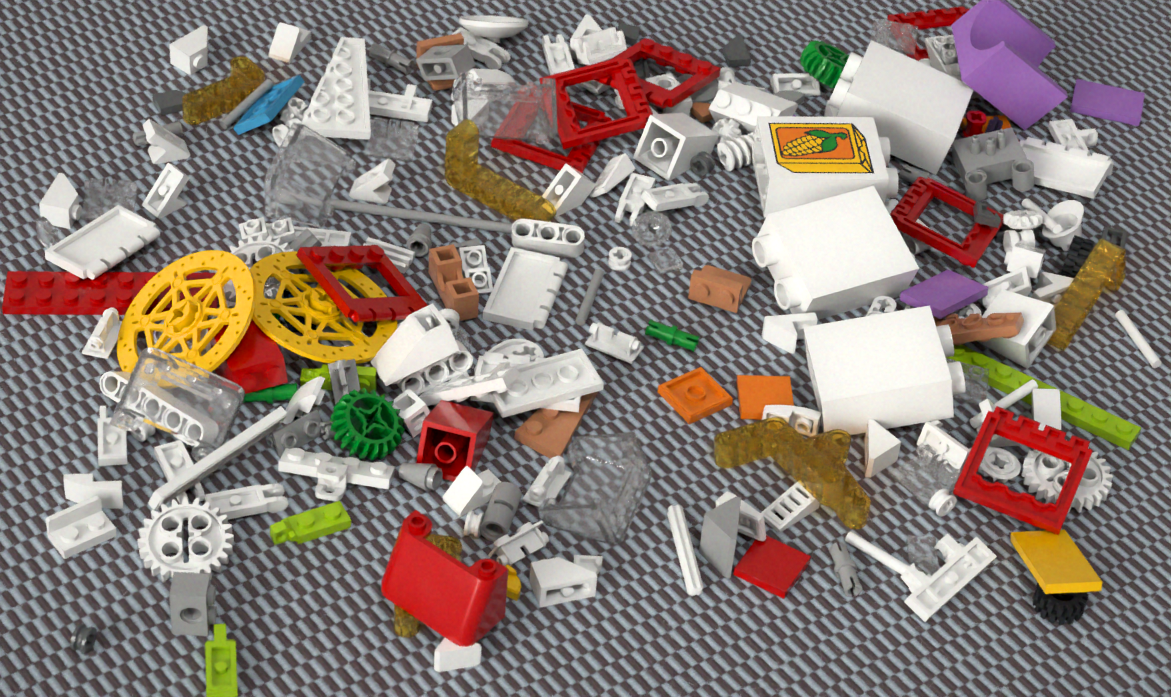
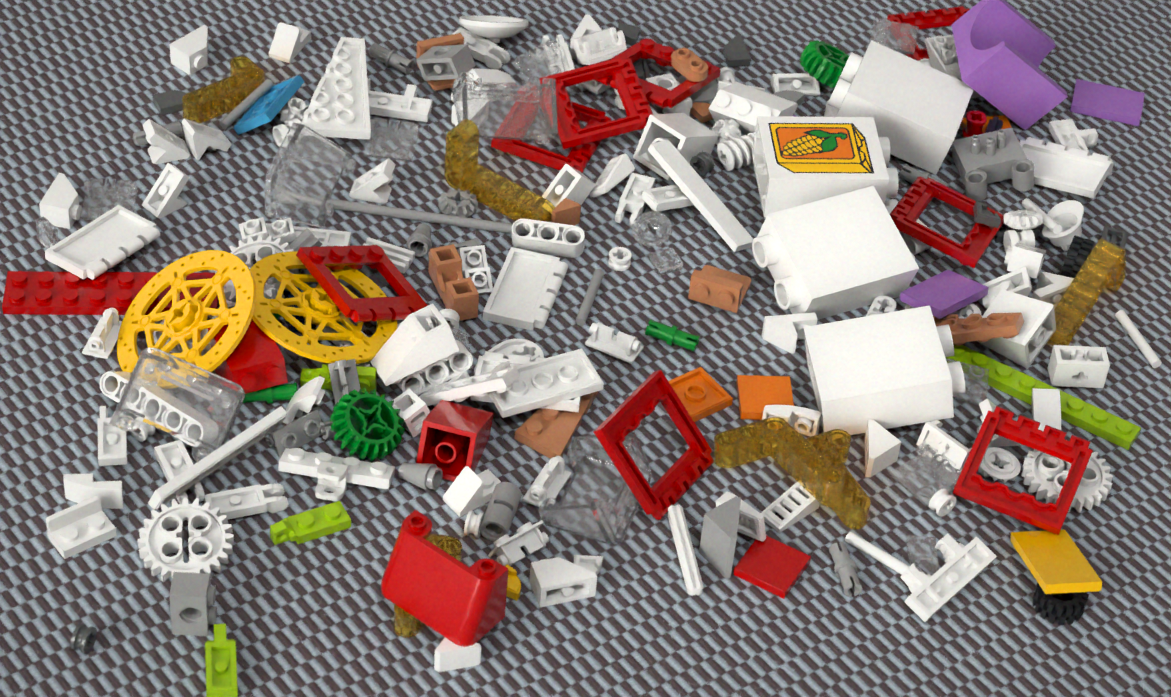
(200, 137): none -> white slope
(448, 205): none -> light grey gear
(545, 62): none -> clear hinge
(566, 212): none -> nougat slope
(682, 473): none -> red hinge
(689, 65): none -> nougat plate
(701, 195): none -> white tile
(1008, 400): white bar -> none
(1078, 366): none -> white brick

